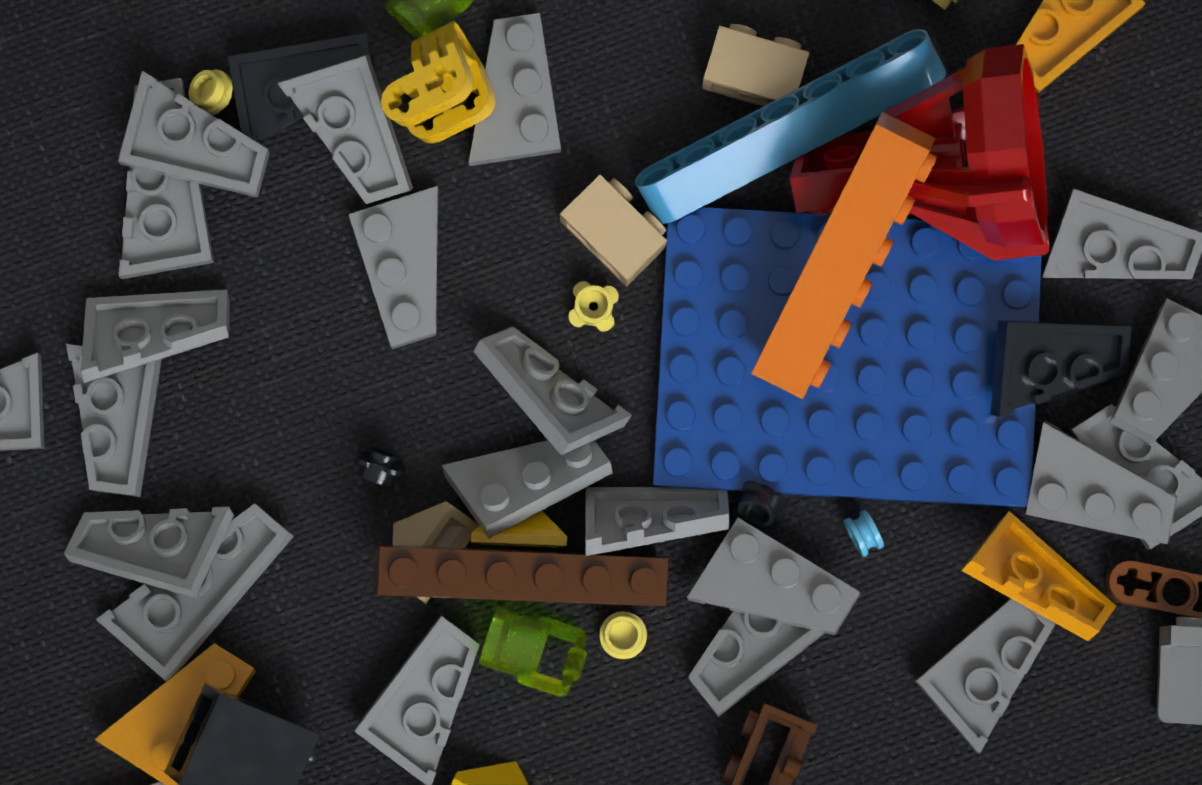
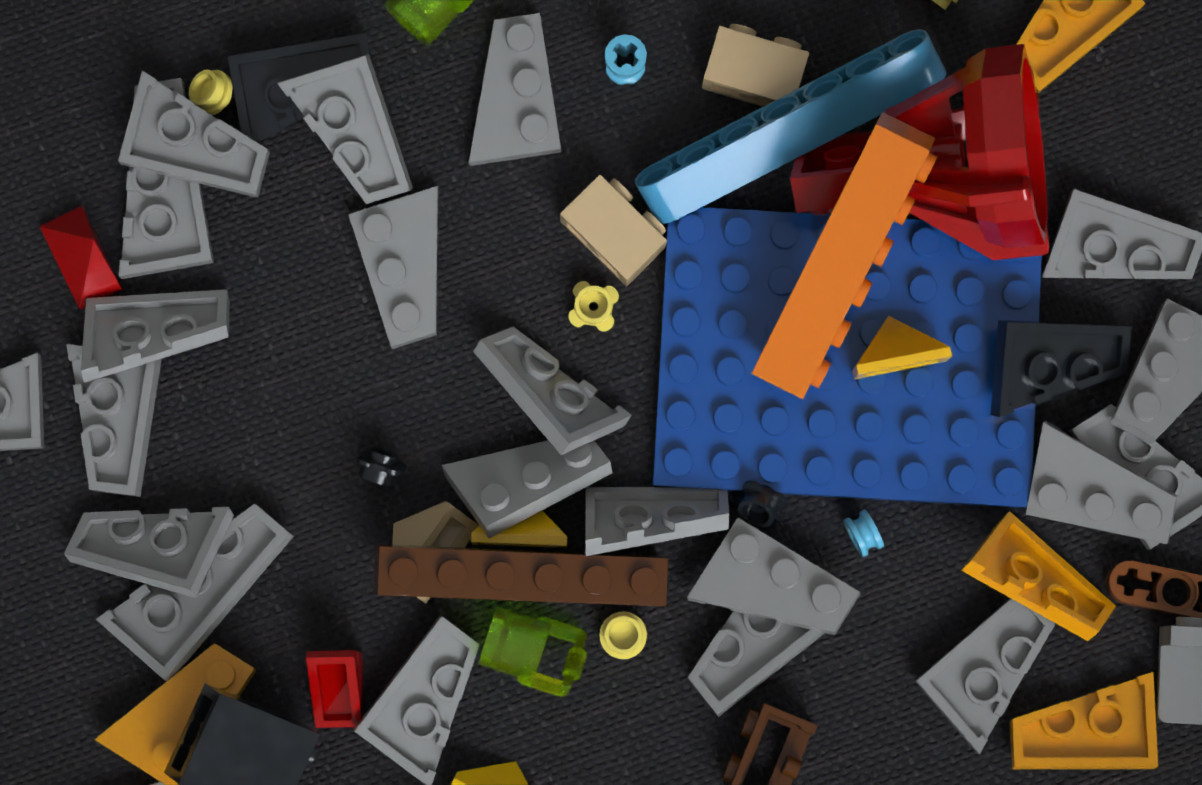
(80, 257): none -> red slope
(336, 687): none -> red slope
(441, 80): yellow piece -> none
(623, 46): none -> medium azure bush
(898, 349): none -> yellow slope
(1091, 732): none -> light orange wing

